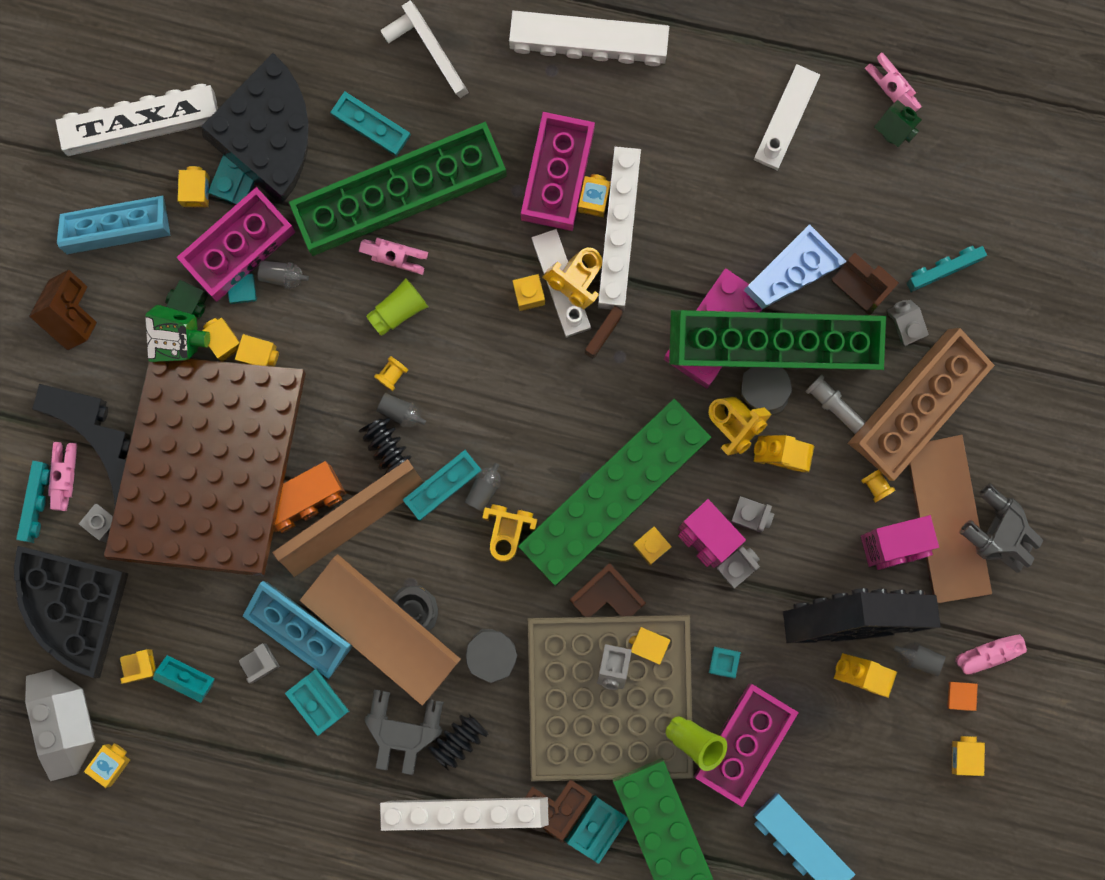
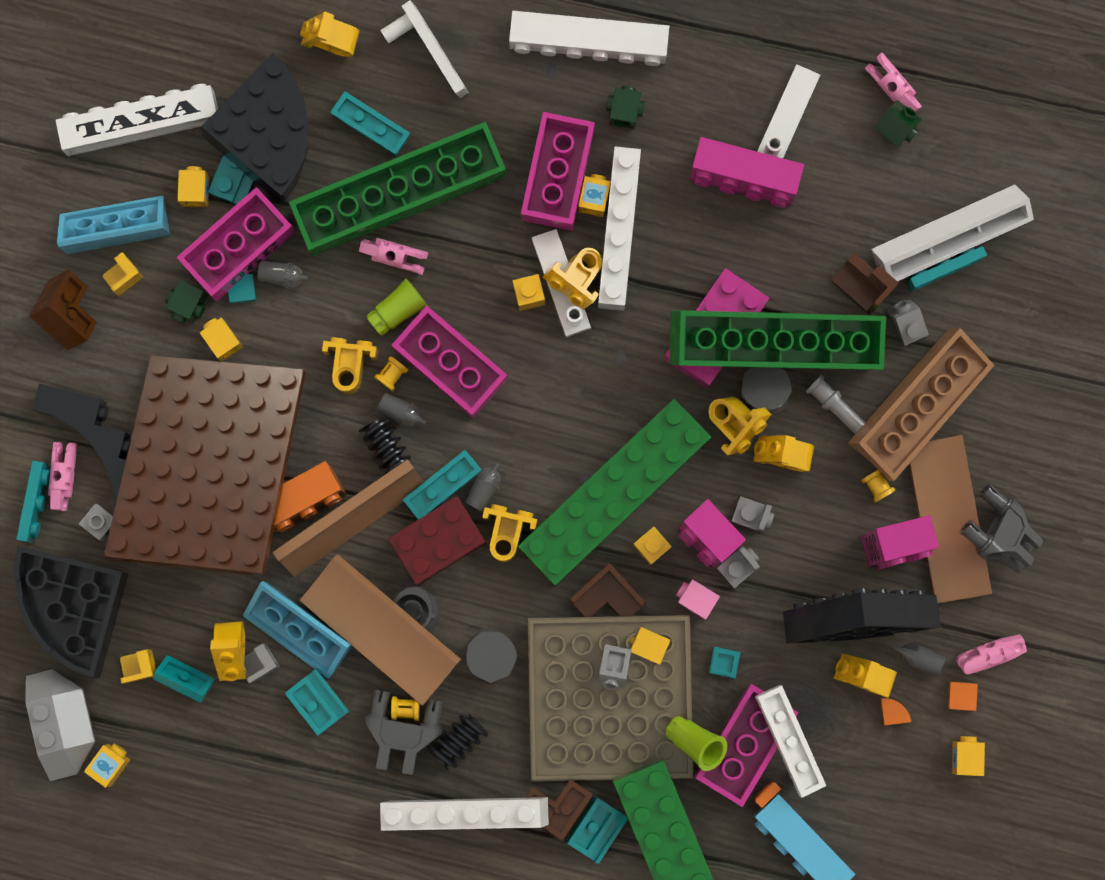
(122, 275): none -> yellow panel
(173, 334): torso -> none
(229, 650): none -> yellow pin
(256, 352): yellow brick -> none
(329, 35): none -> yellow pin
(349, 359): none -> yellow pin
(405, 709): none -> yellow bush
(437, 541): none -> dark red brick
(450, 362): none -> dark pink brick
(604, 332): reddish brown tile -> none
(625, 107): none -> dark green brick
(697, 599): none -> bright pink brick
(746, 172): none -> dark pink brick
(766, 793): none -> orange tile
(790, 741): none -> white piece
(795, 267): light blue wing -> none
(893, 712): none -> orange tile
(954, 233): none -> white brick

